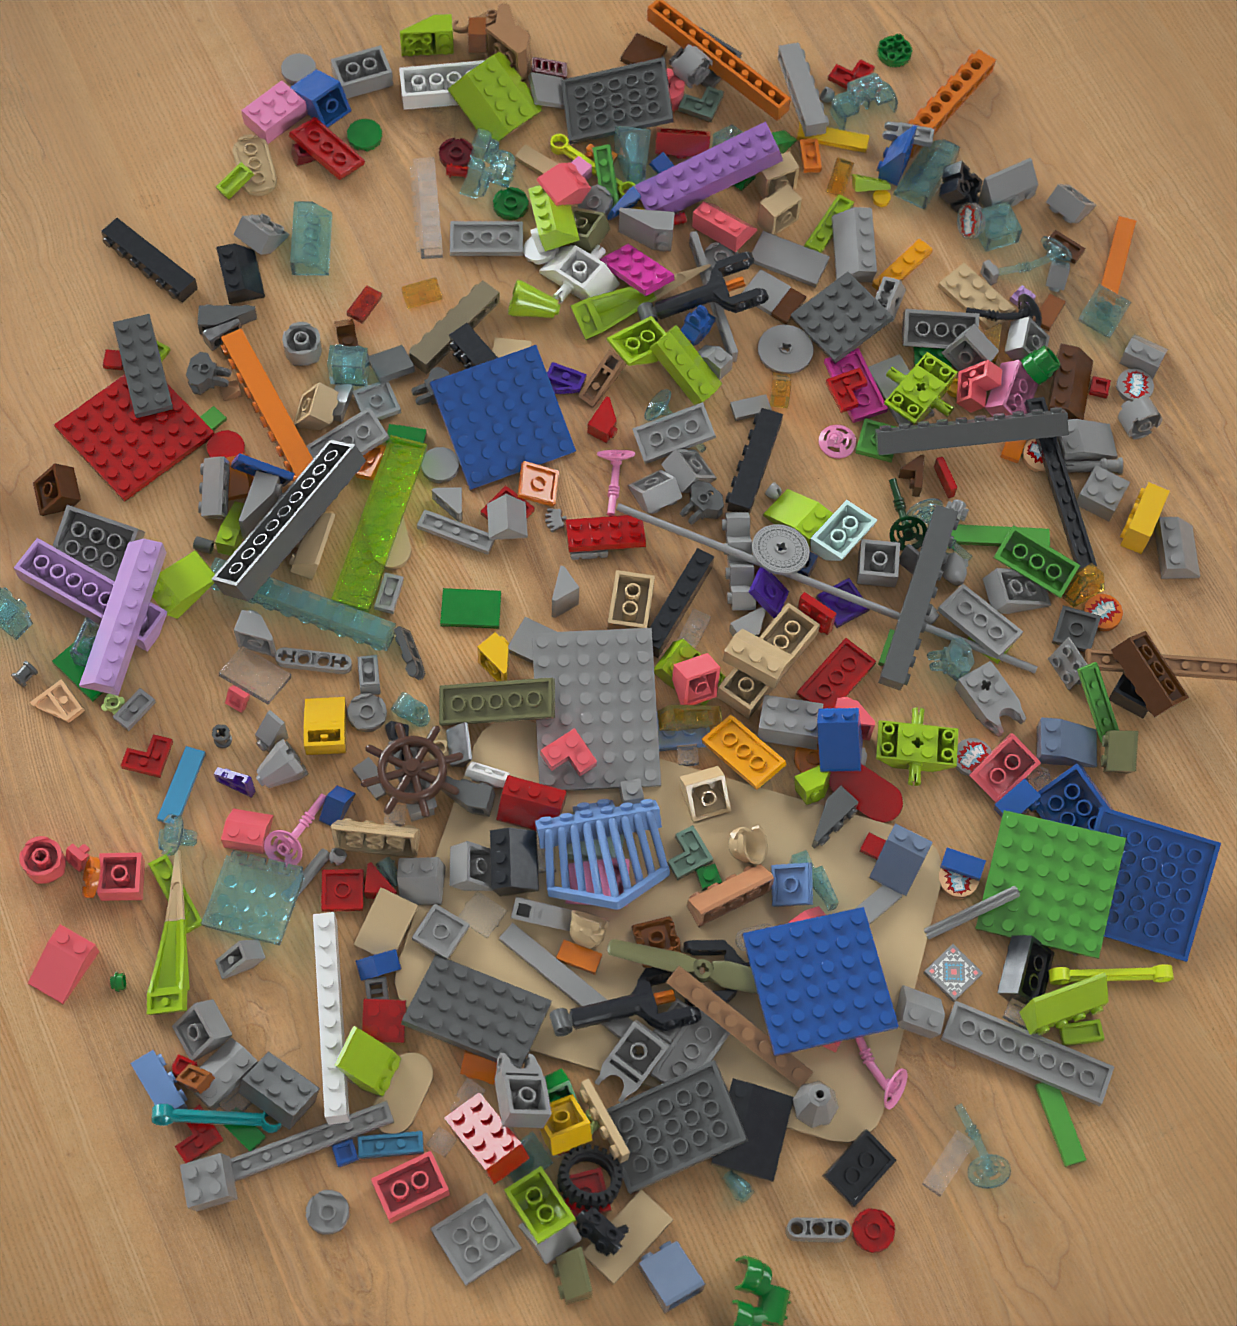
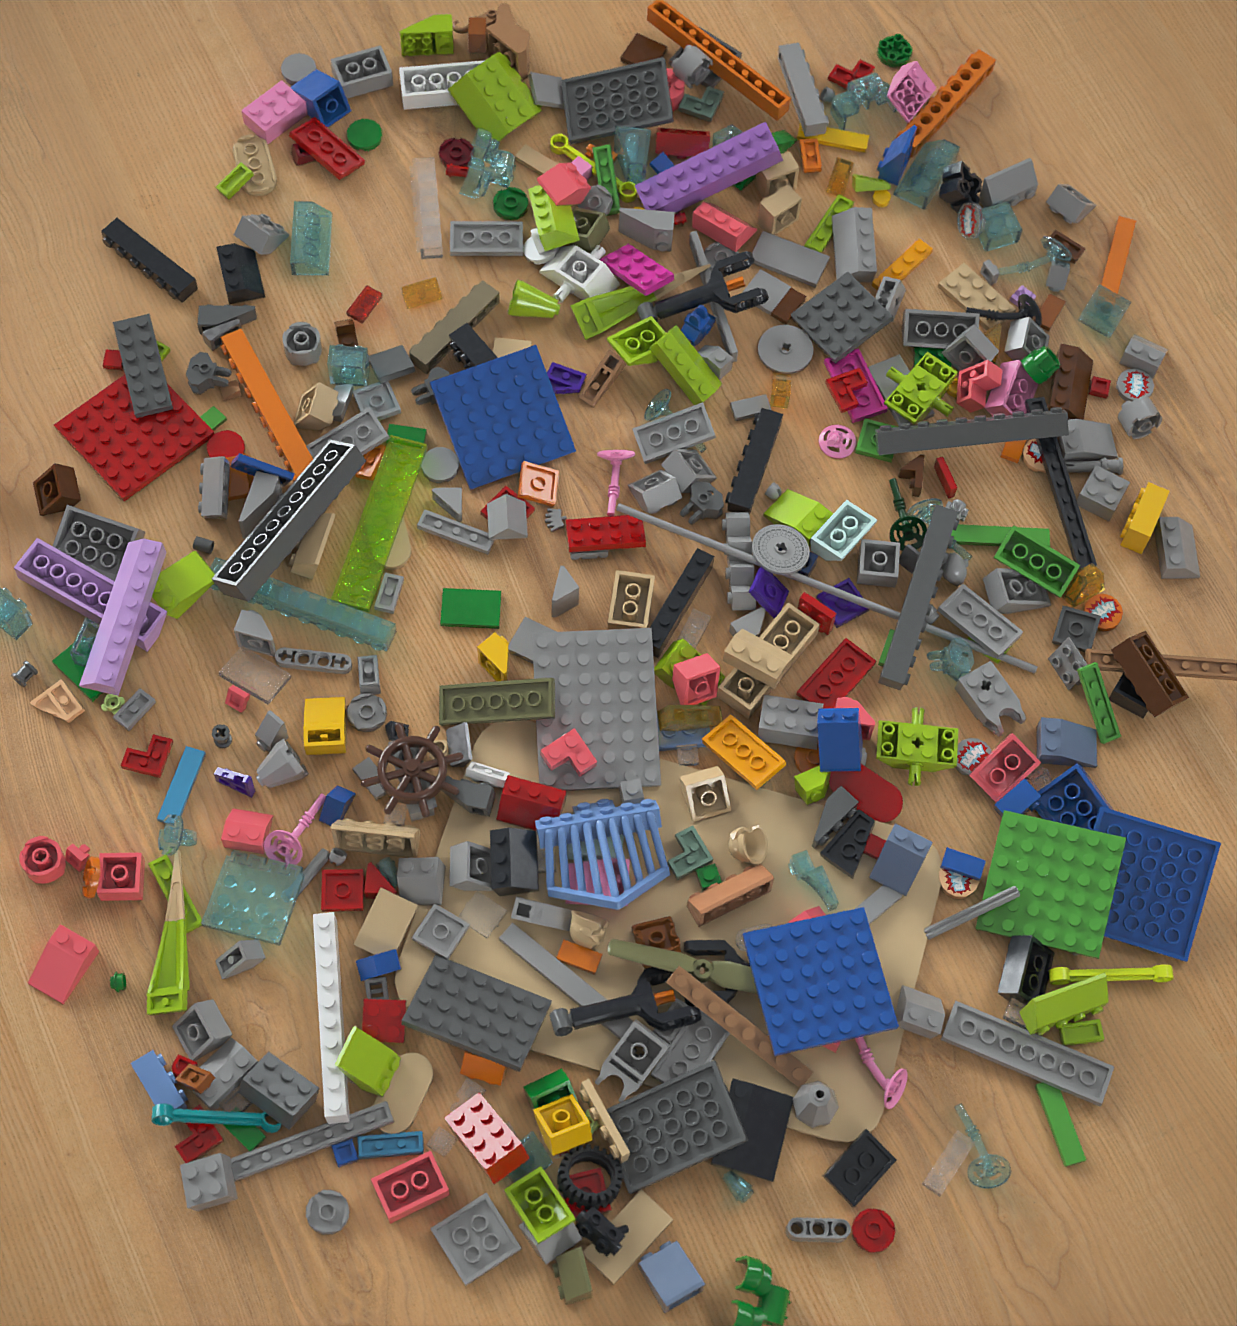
(230, 534): lime slope -> none
(409, 653): dark grey hinge -> none
(409, 708): clear light blue piece -> none
(522, 1093): light grey brick -> none
(546, 63): slope -> none
(603, 422): red slope -> none
(629, 200): blue slope -> none
(792, 884): medium blue tile -> none
(849, 843): none -> black wing
(910, 90): none -> bright pink slope
(923, 135): light grey hinge -> none
(953, 973): light grey tile -> none
(1120, 751): olive slope -> none

